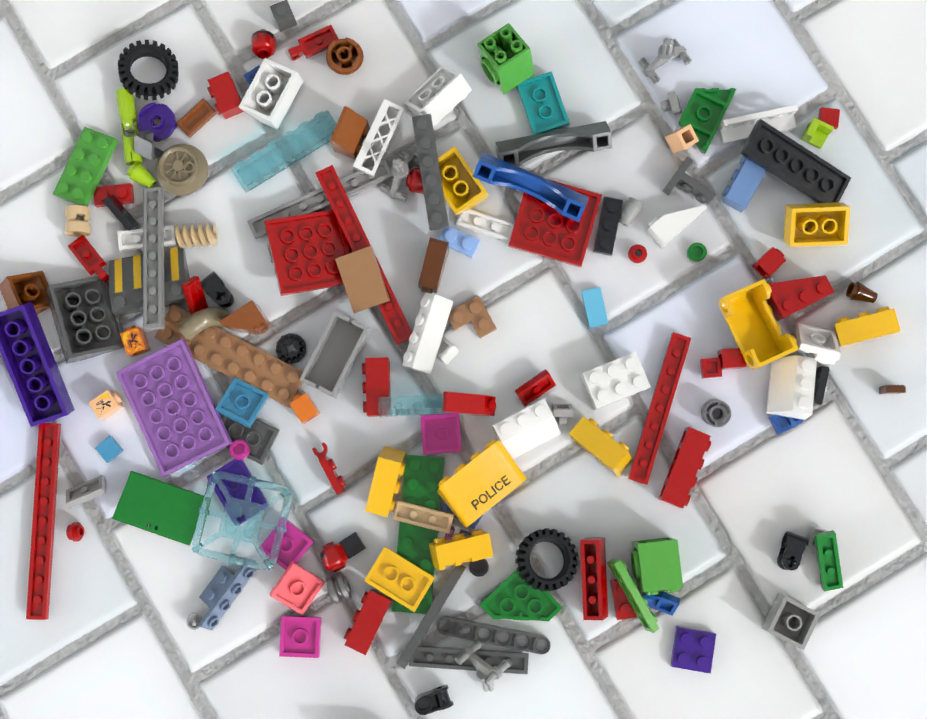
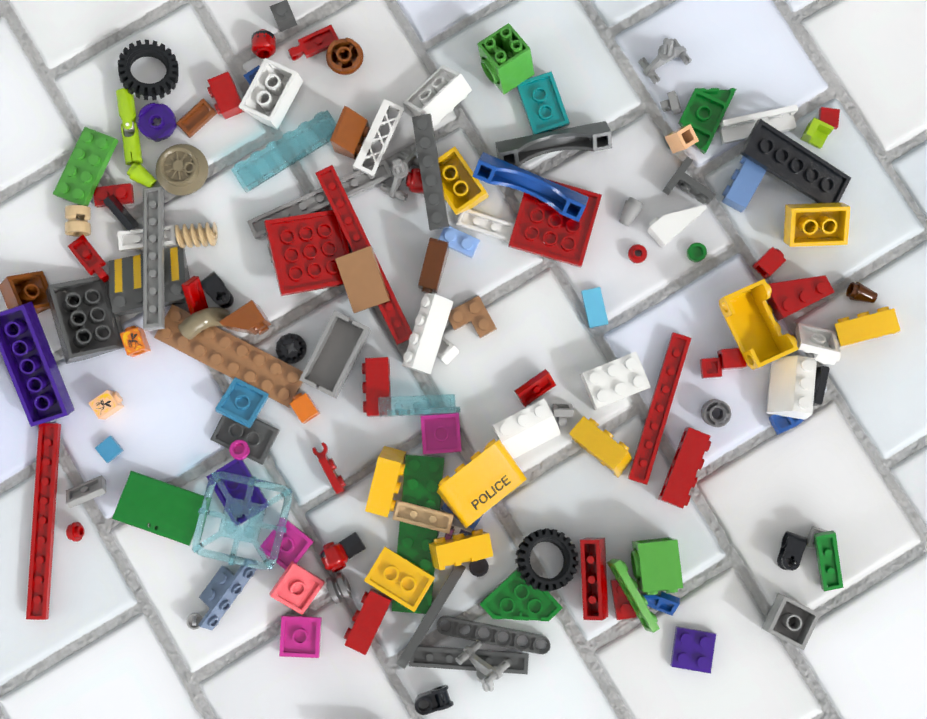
(145, 146): panel -> none
(174, 407): medium lavender plate -> none
(469, 404): red slope -> none
(607, 226): black plate -> none
(892, 389): reddish brown tile -> none

